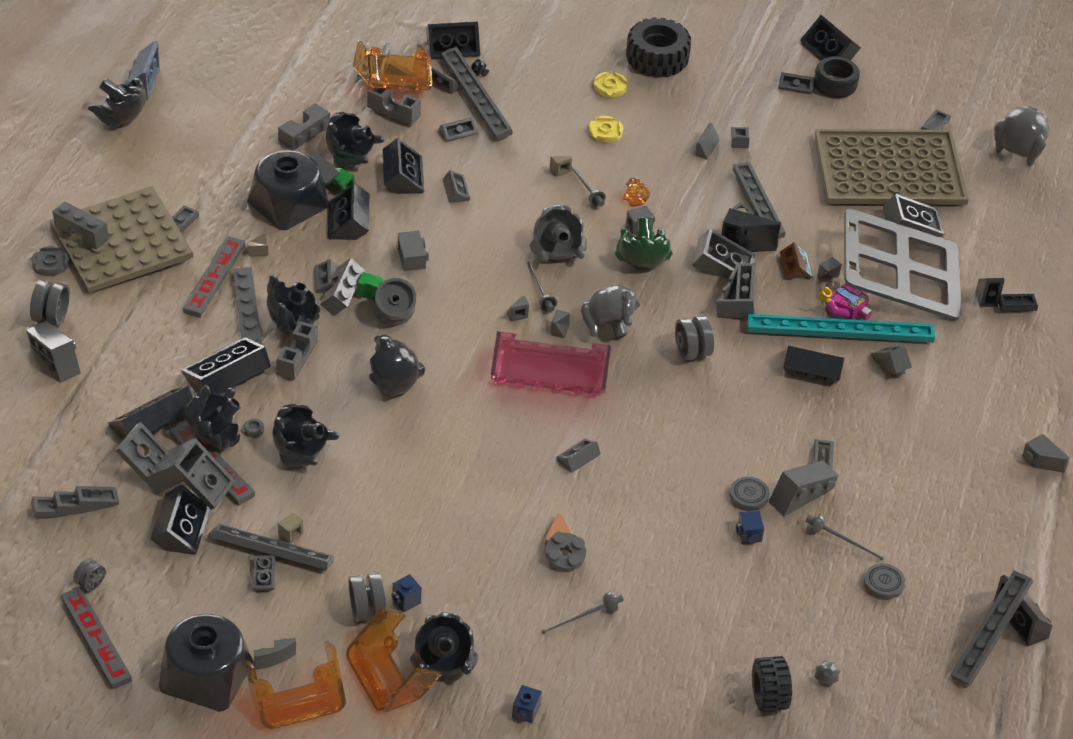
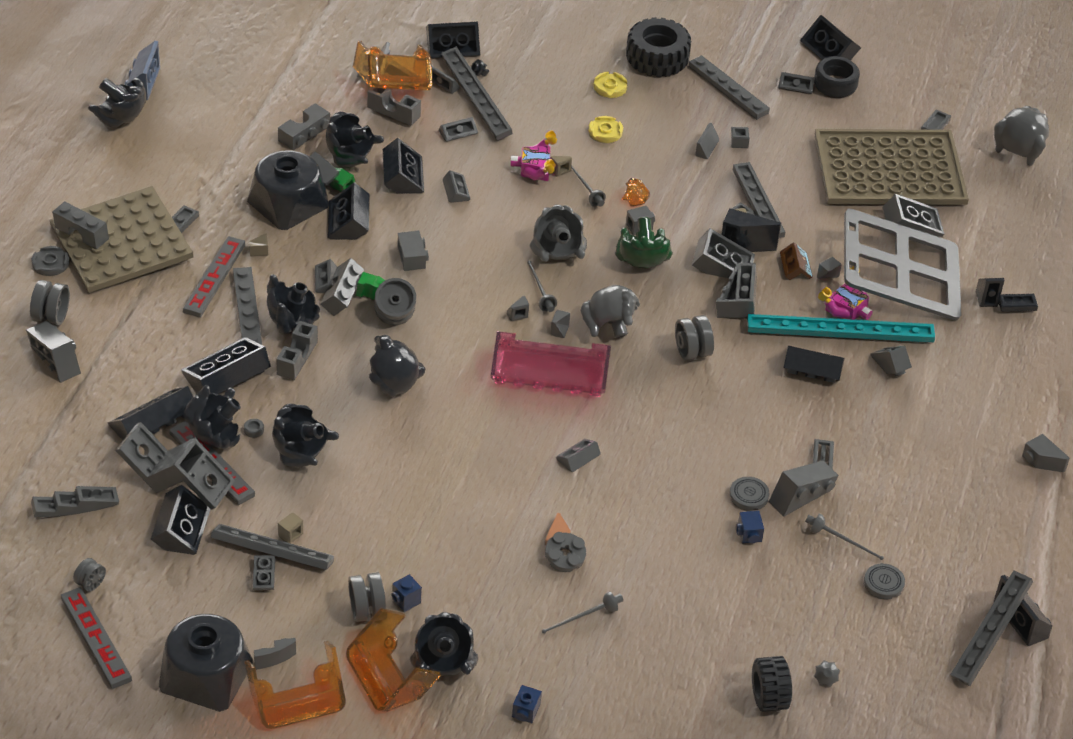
(536, 160): none -> torso
(729, 87): none -> dark grey plate

